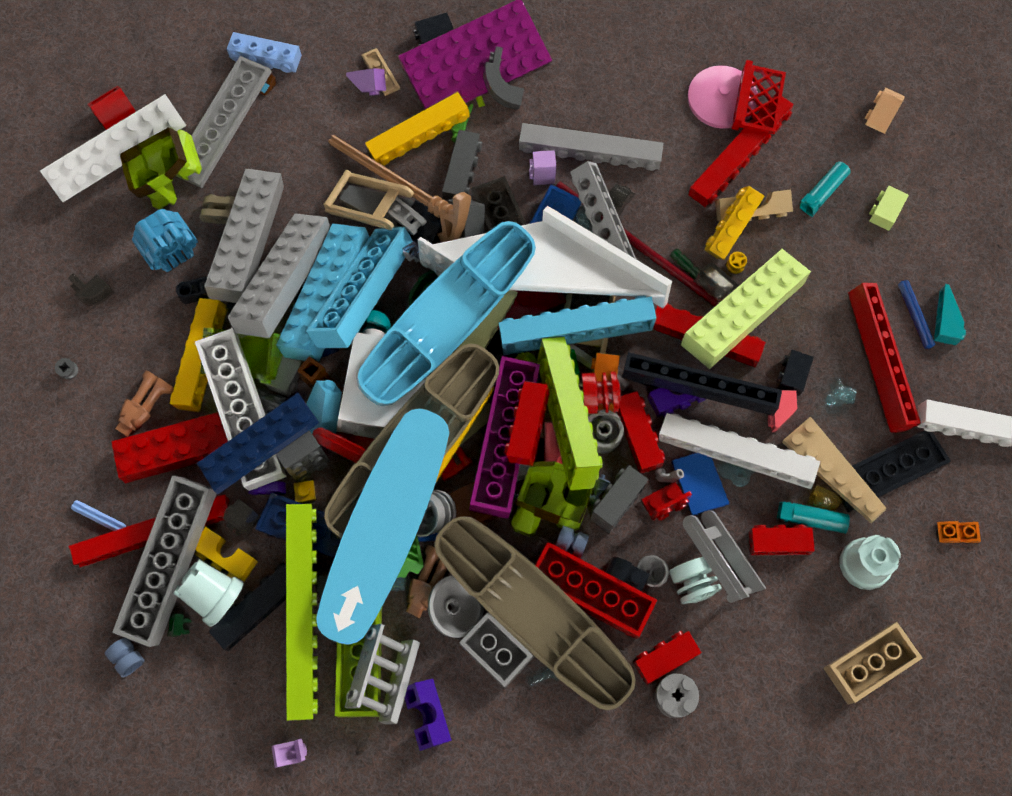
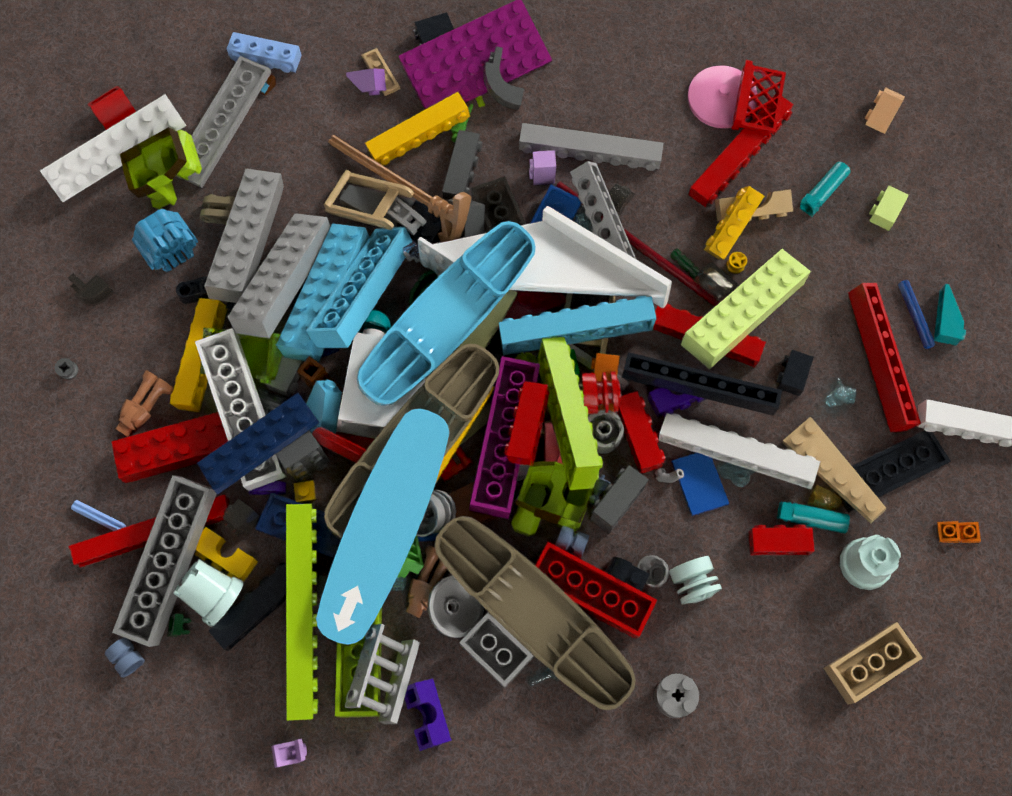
(665, 501): red bracket -> none
(666, 656): red brick -> none
(703, 540): light grey piece -> none
(786, 409): coral slope -> none

